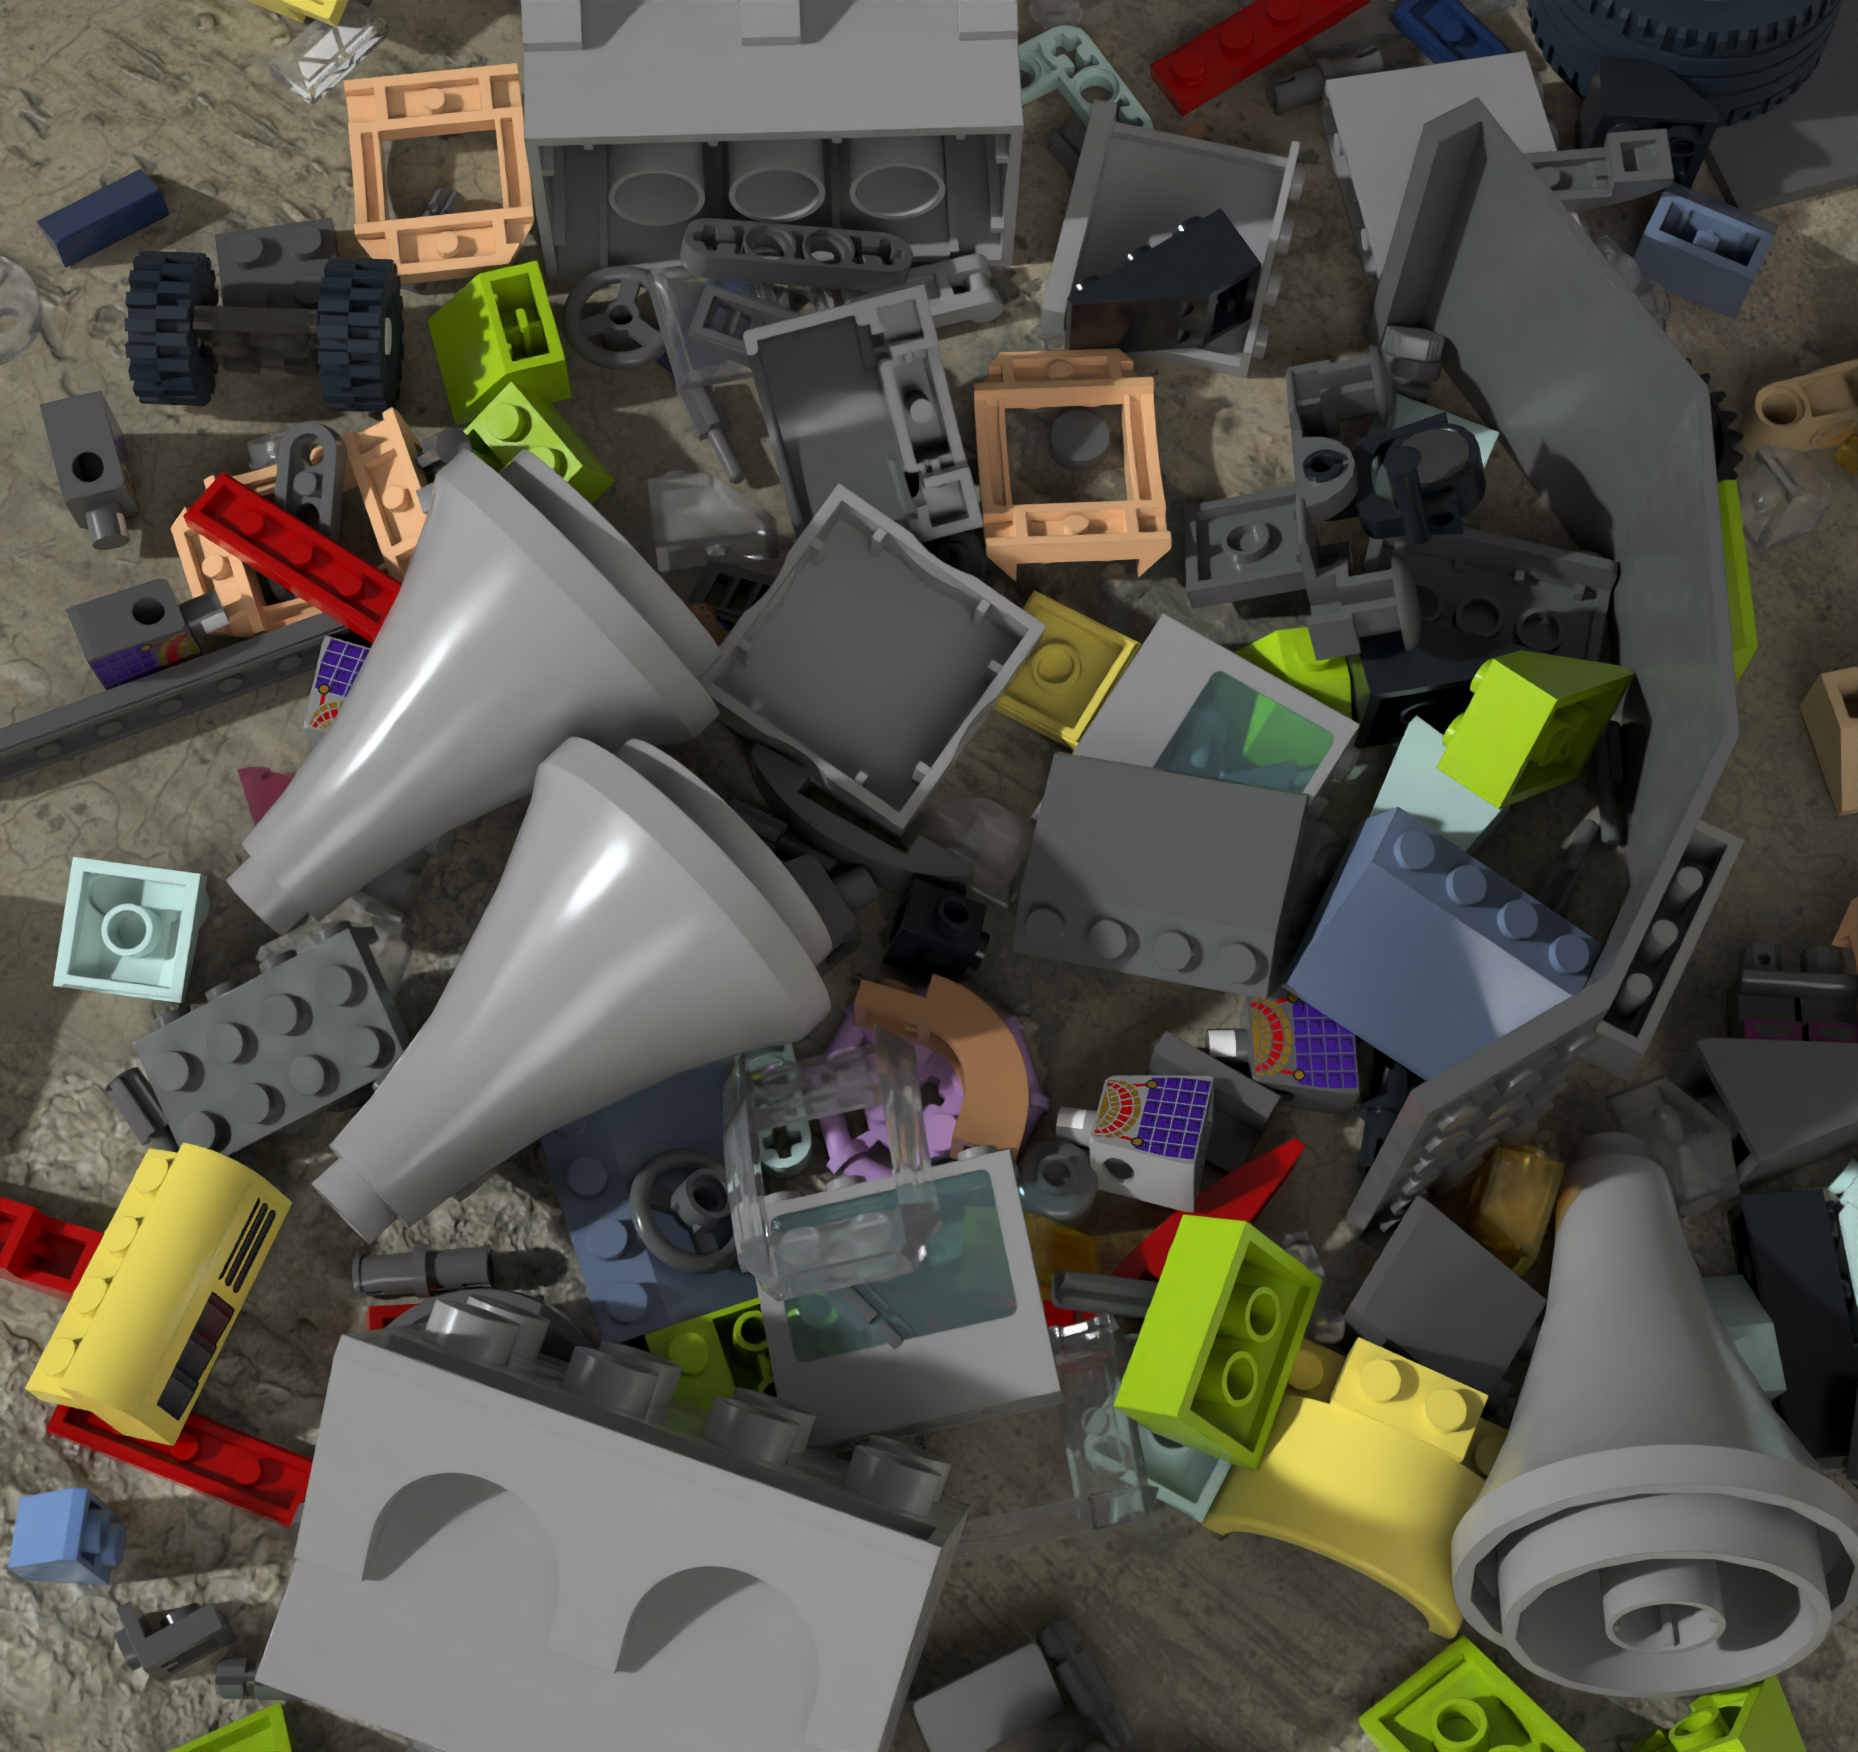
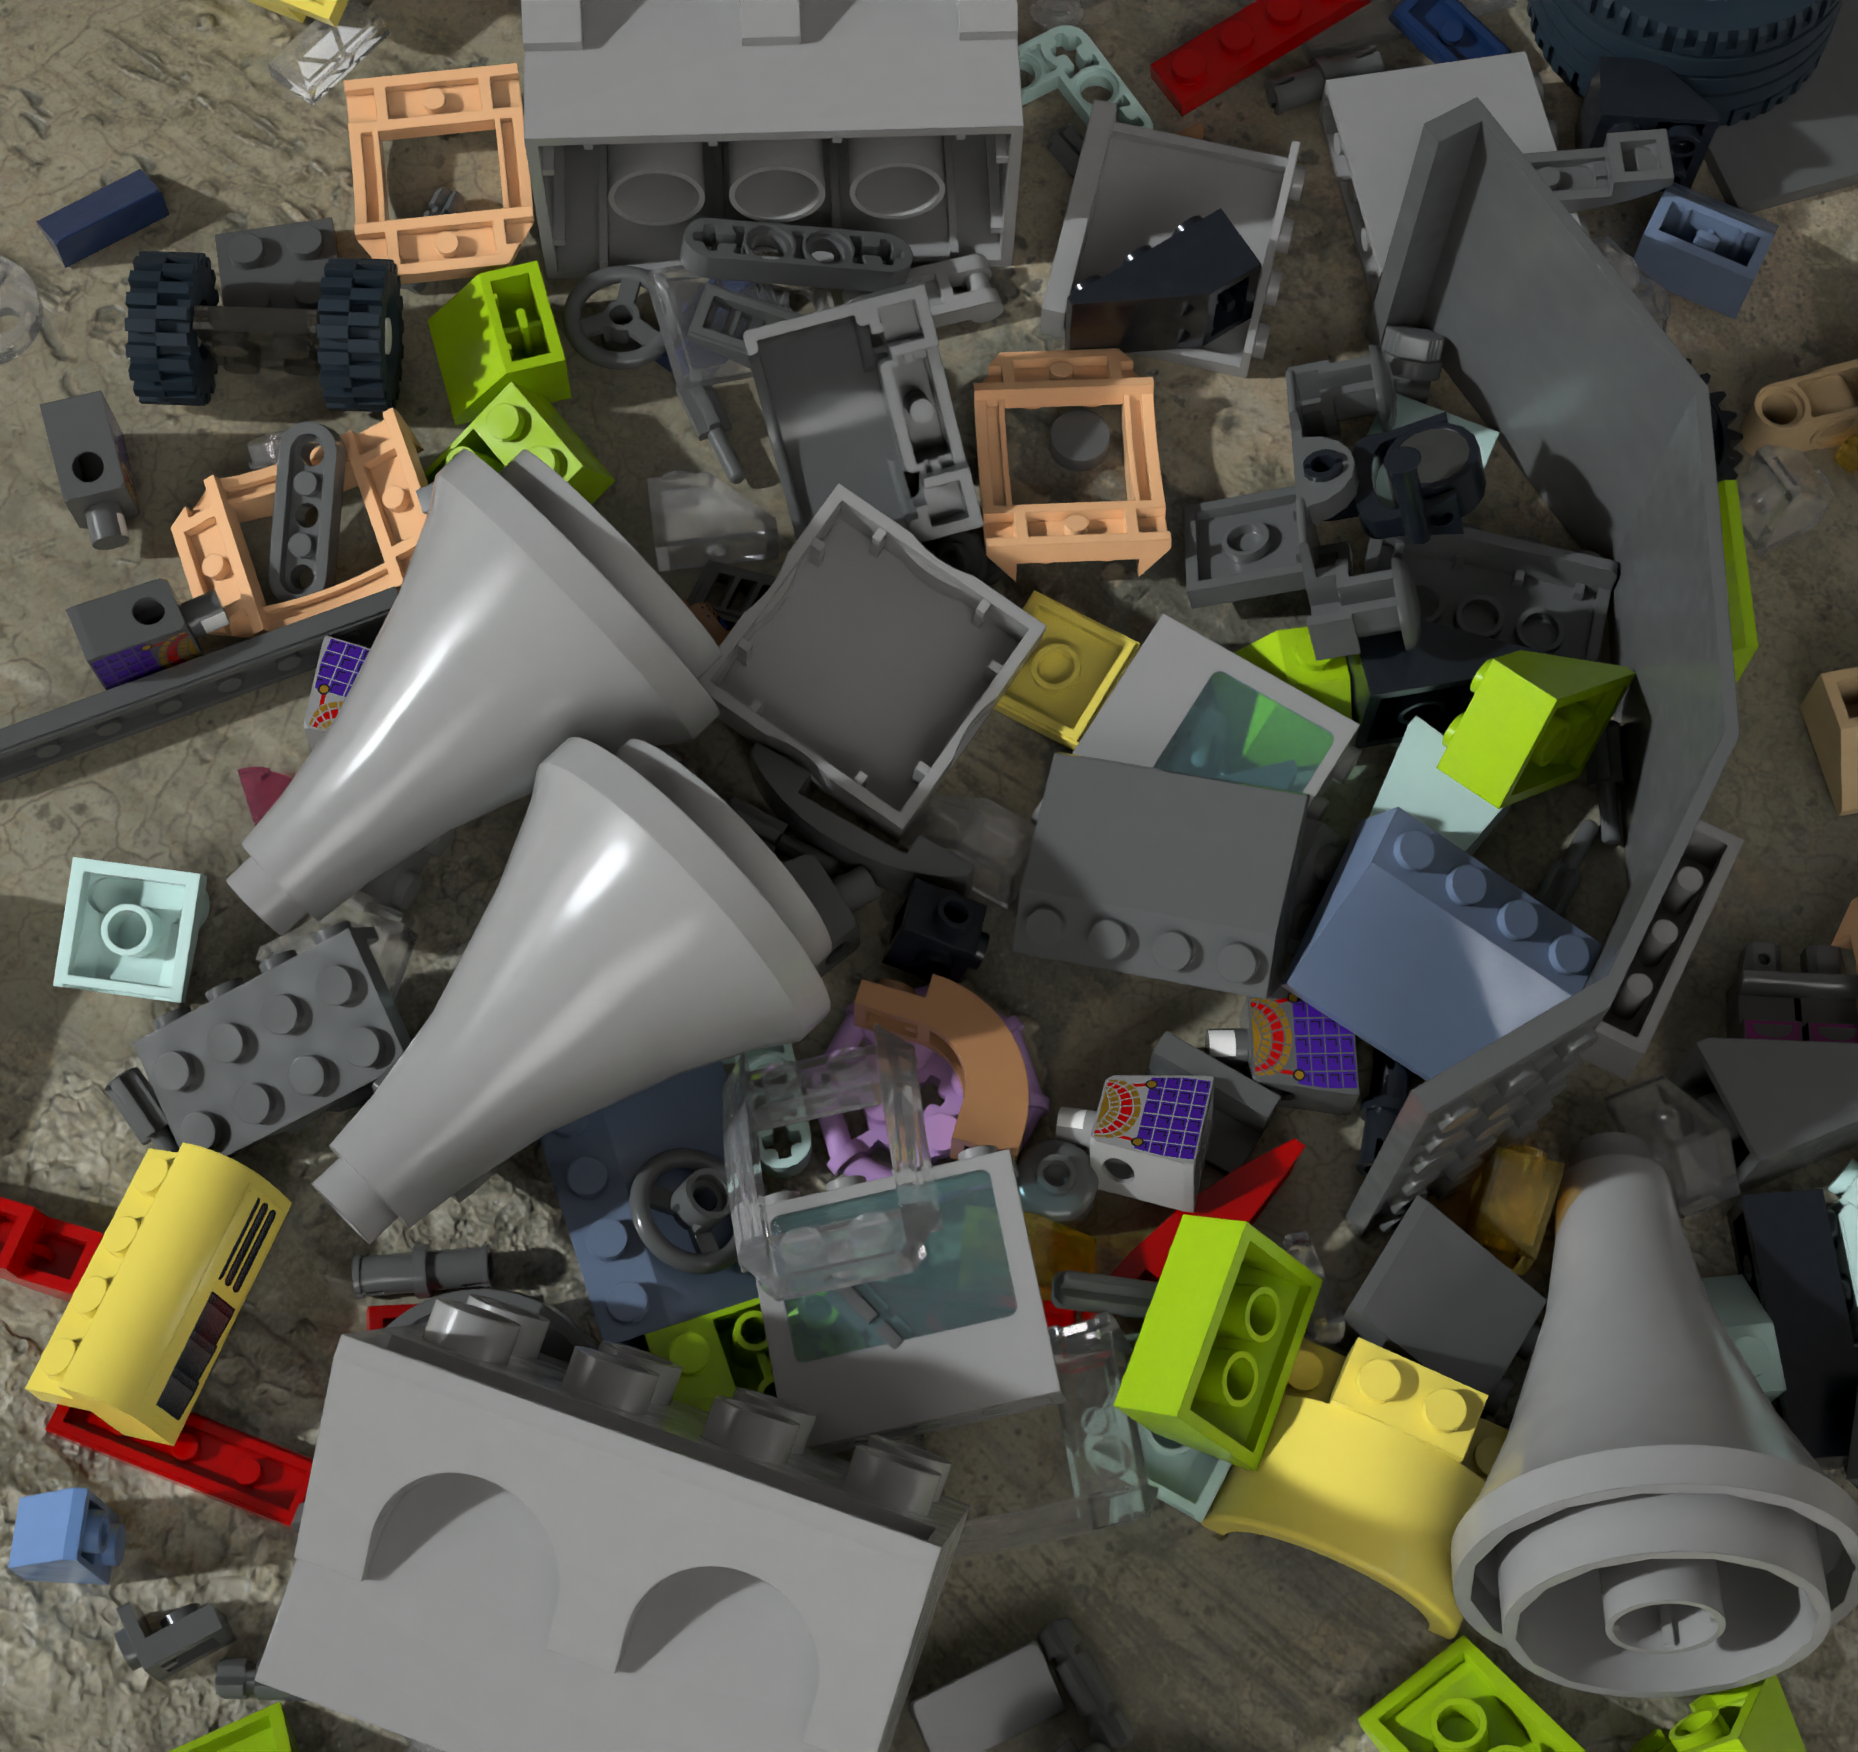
(294, 555): red tile -> none
(441, 449): dark grey axle -> none

